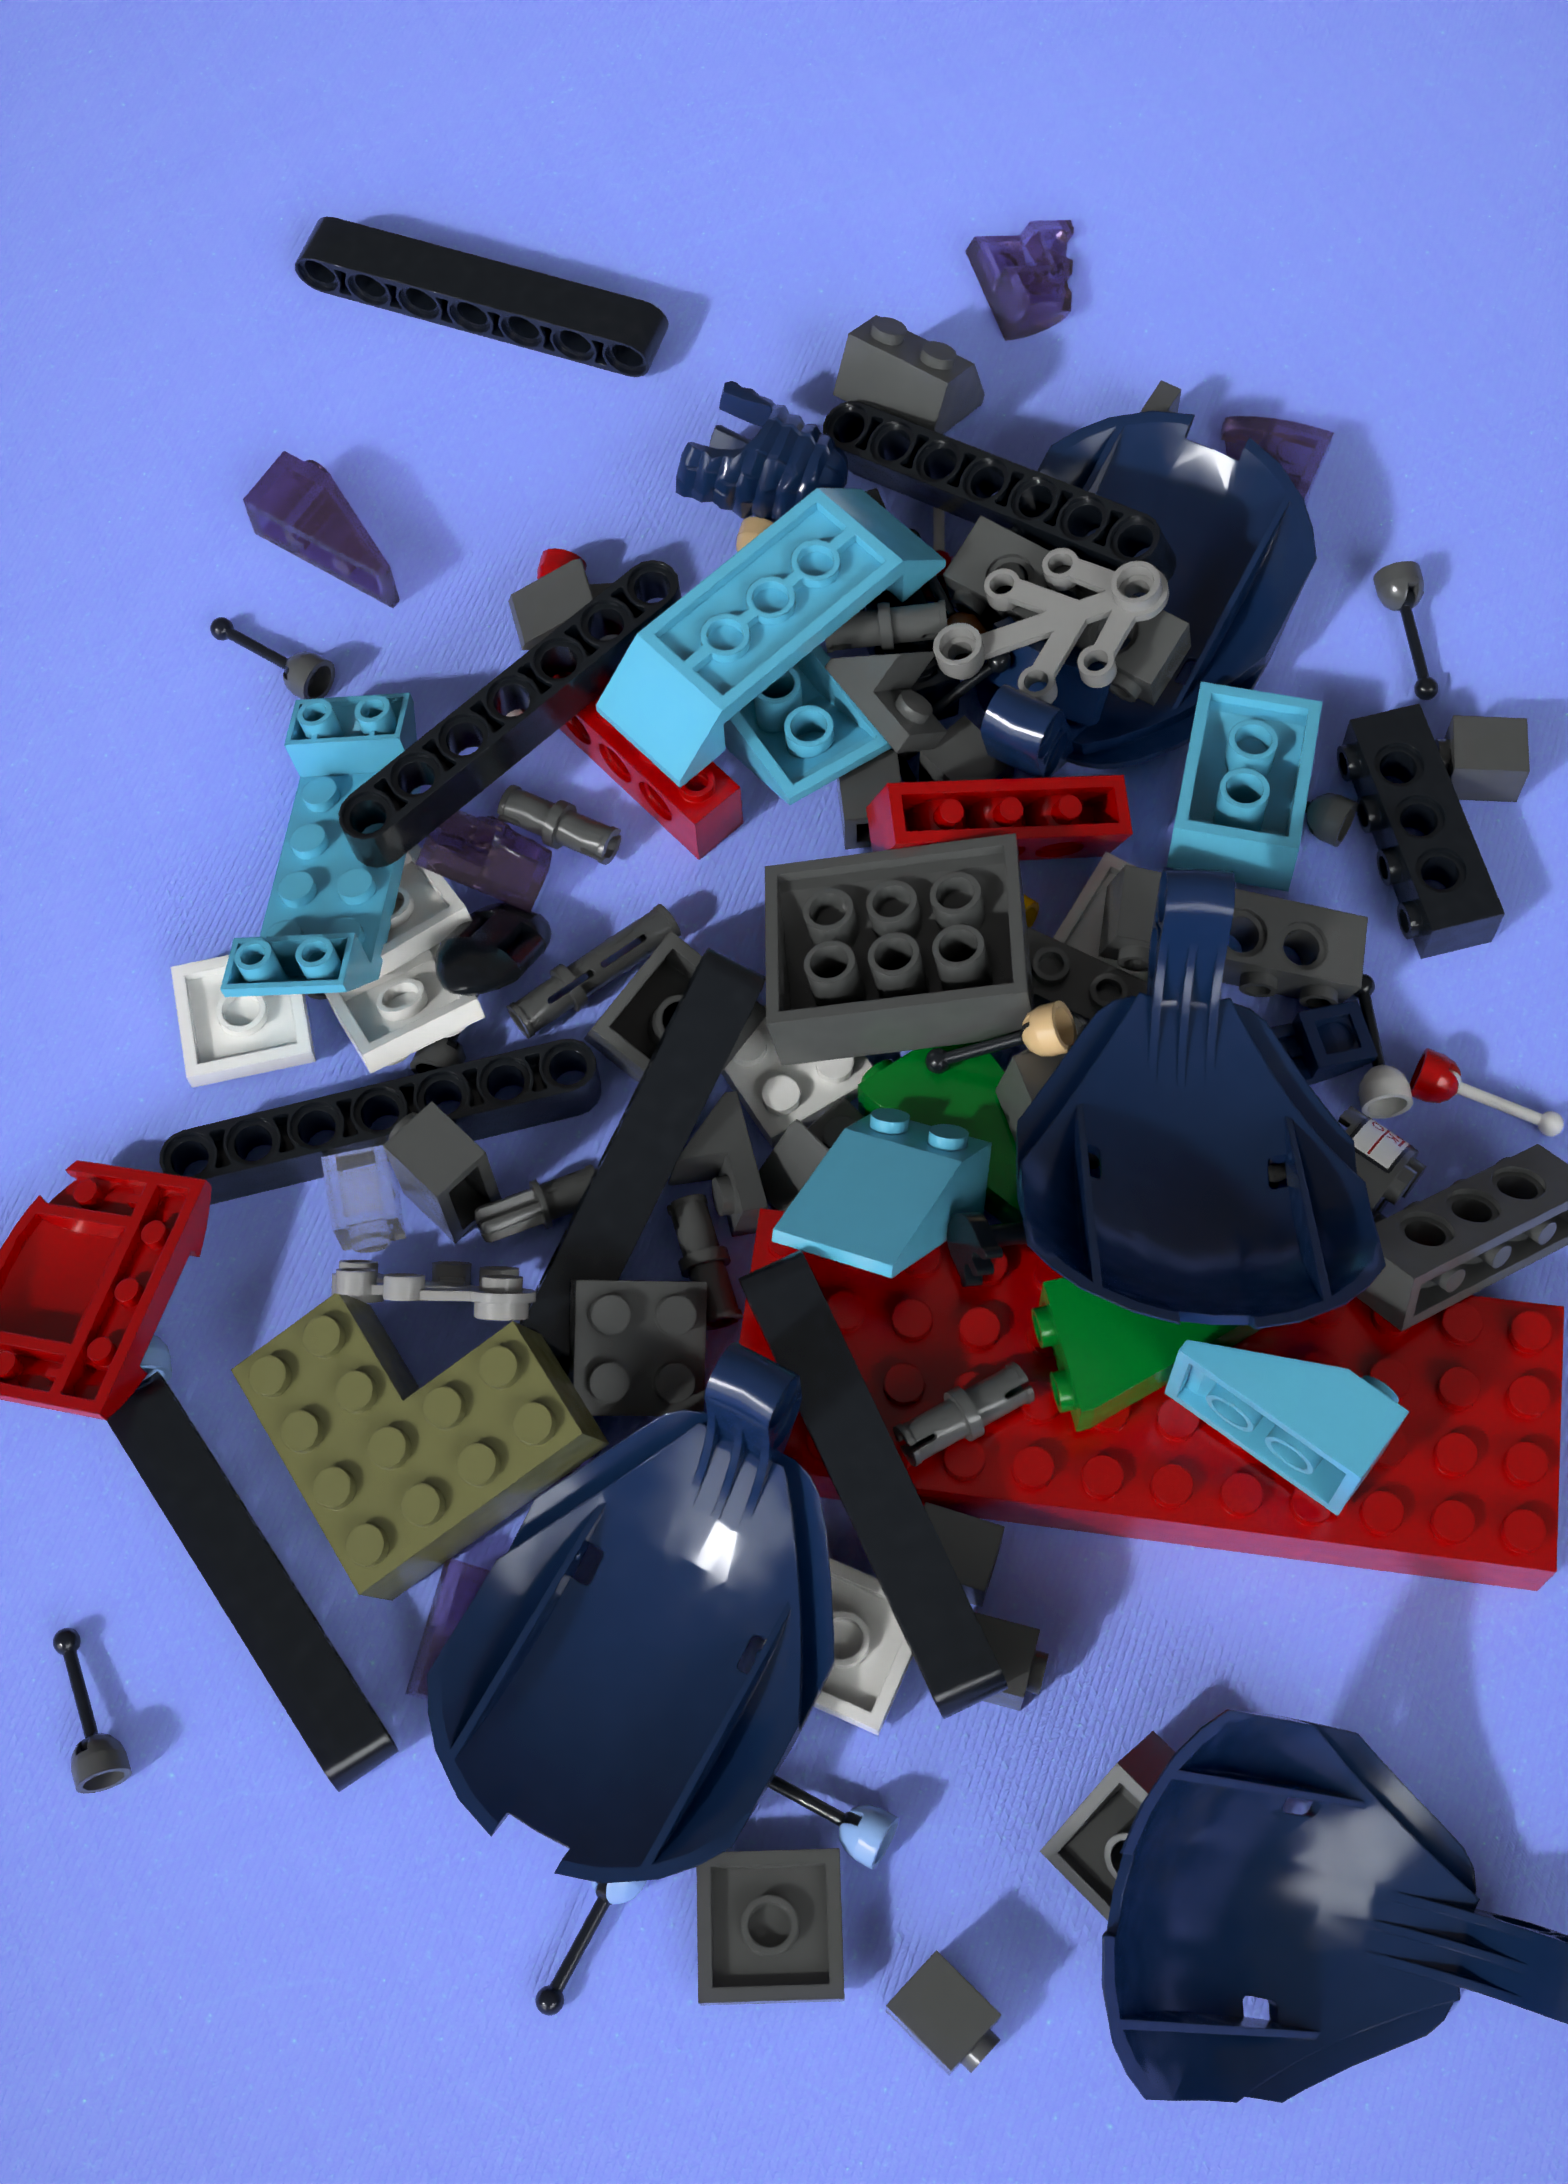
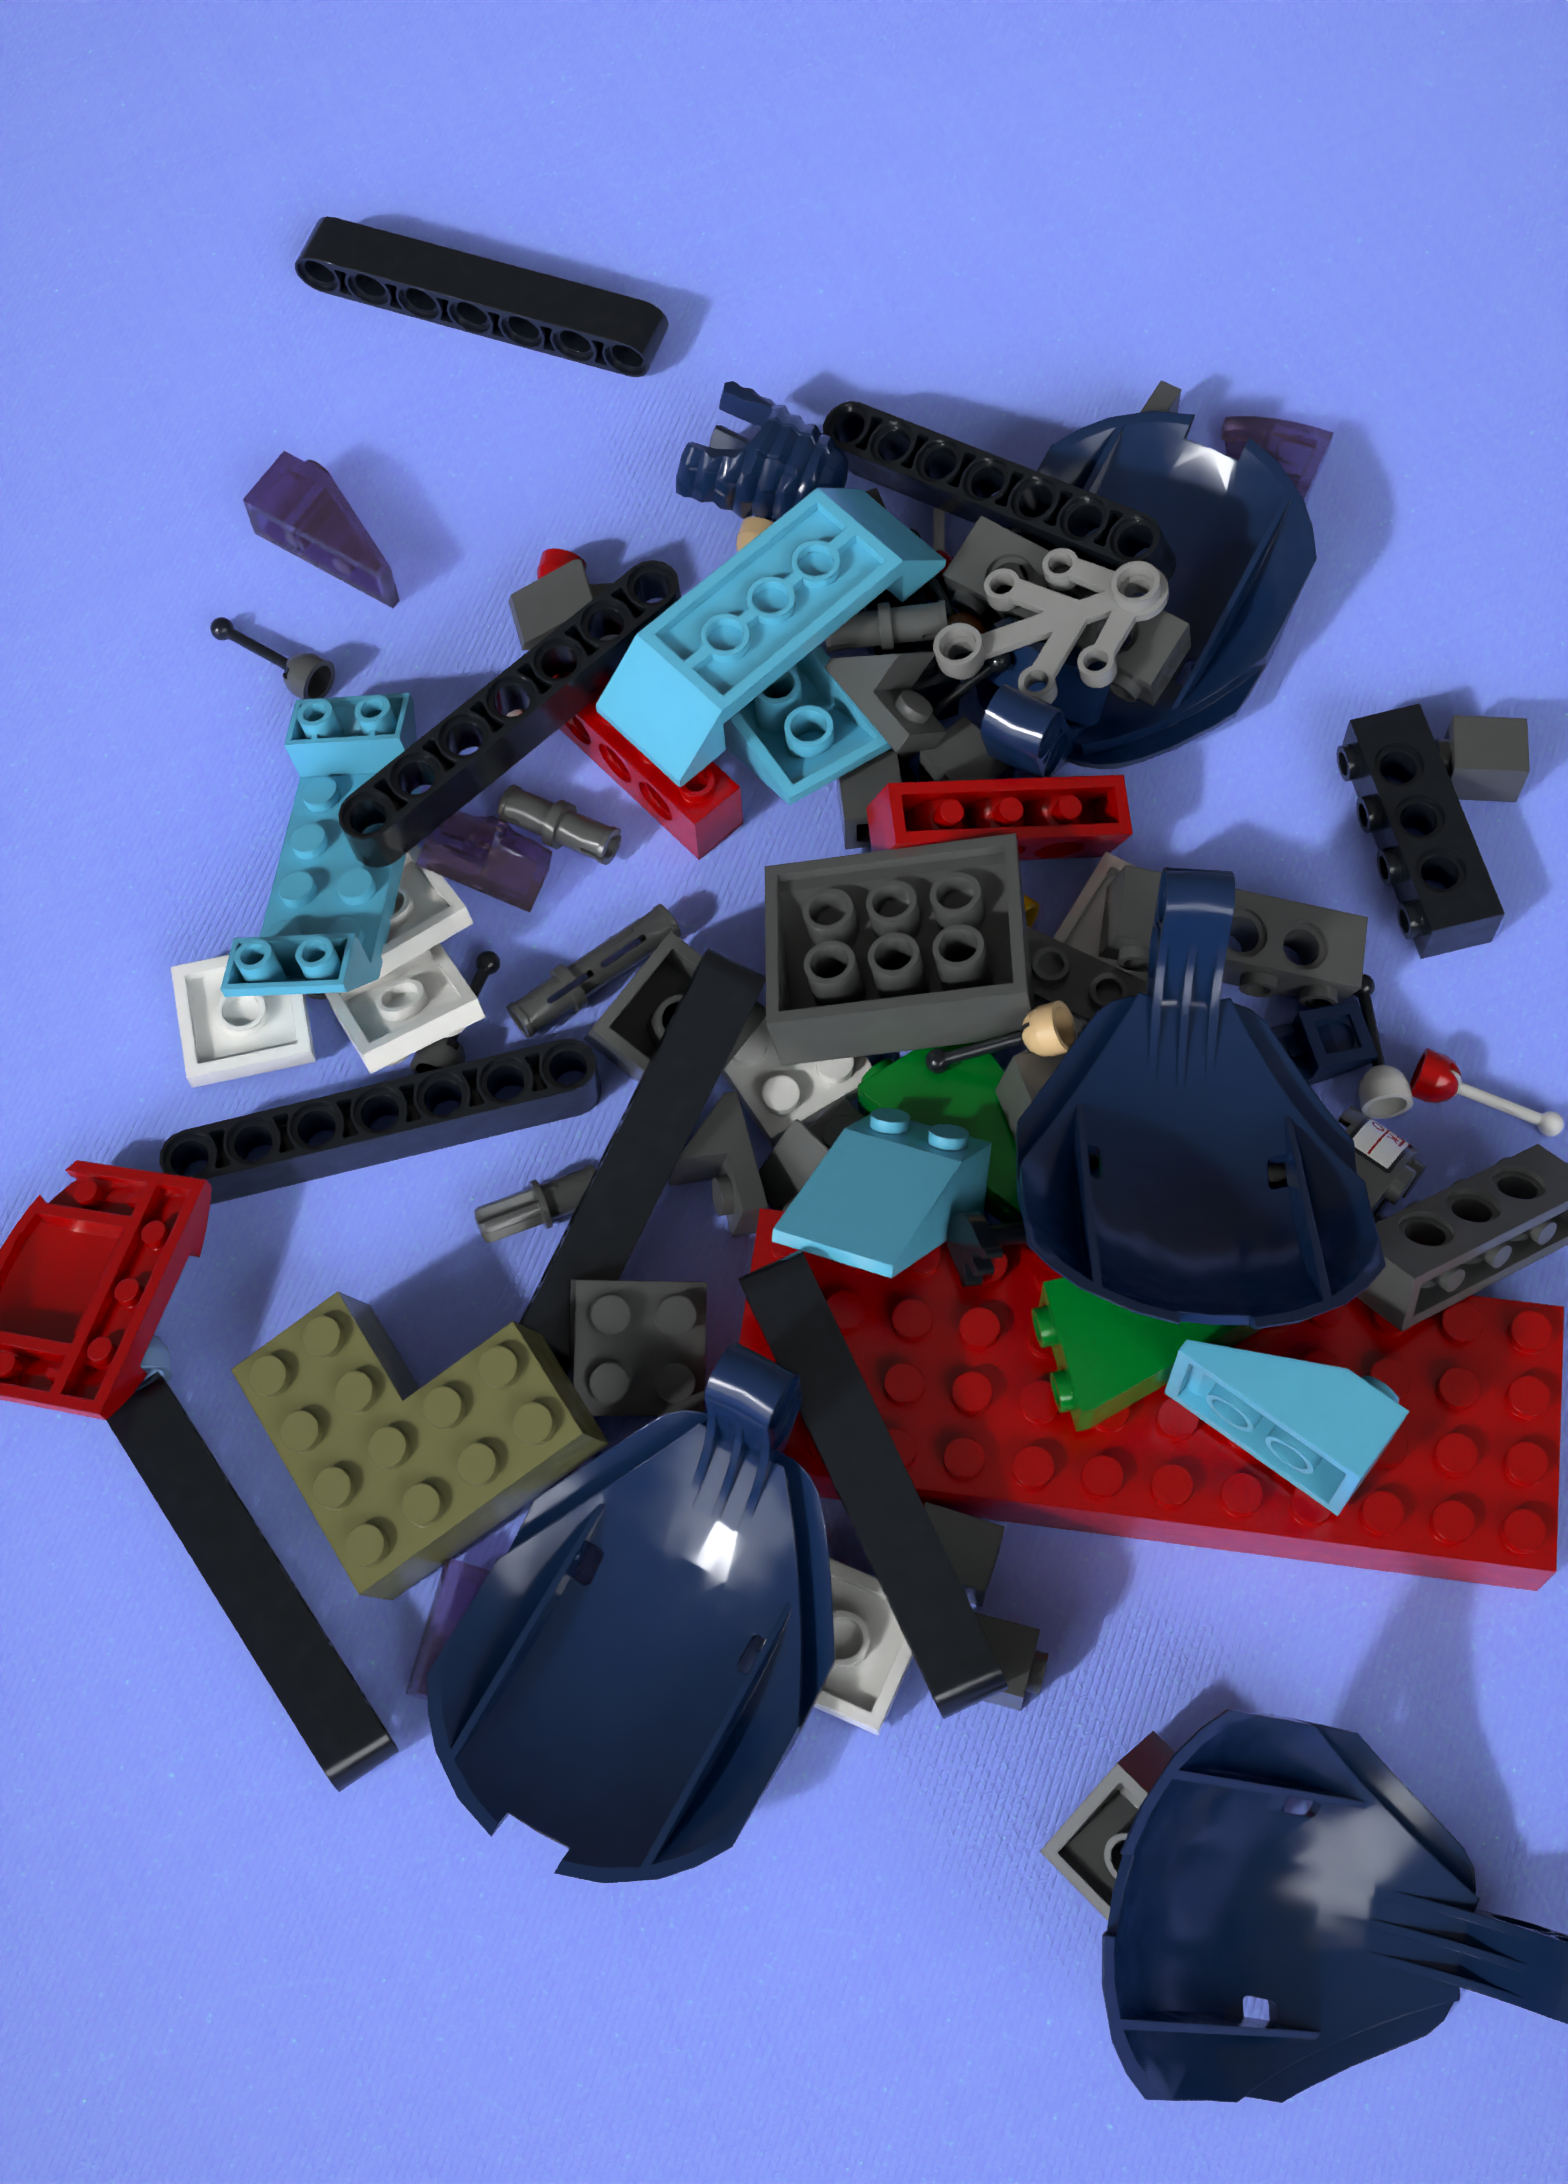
(99, 1759): hinge -> none
(363, 1199): clear brick -> none
(441, 1169): dark grey piece -> none
(491, 949): black piece -> none
(496, 1298): light grey plant -> none
(550, 1998): black hinge -> none
(704, 1258): dark grey pin -> none
(770, 1927): dark grey plate -> none
(863, 1831): light blue hinge -> none
(907, 375): dark grey slope -> none
(945, 2016): dark grey brick -> none
(963, 1413): dark grey pin -> none
(1025, 276): clear purple slope -> none
(1246, 784): medium azure slope -> none
(1330, 817): dark grey hinge -> none
(1401, 589): hinge -> none

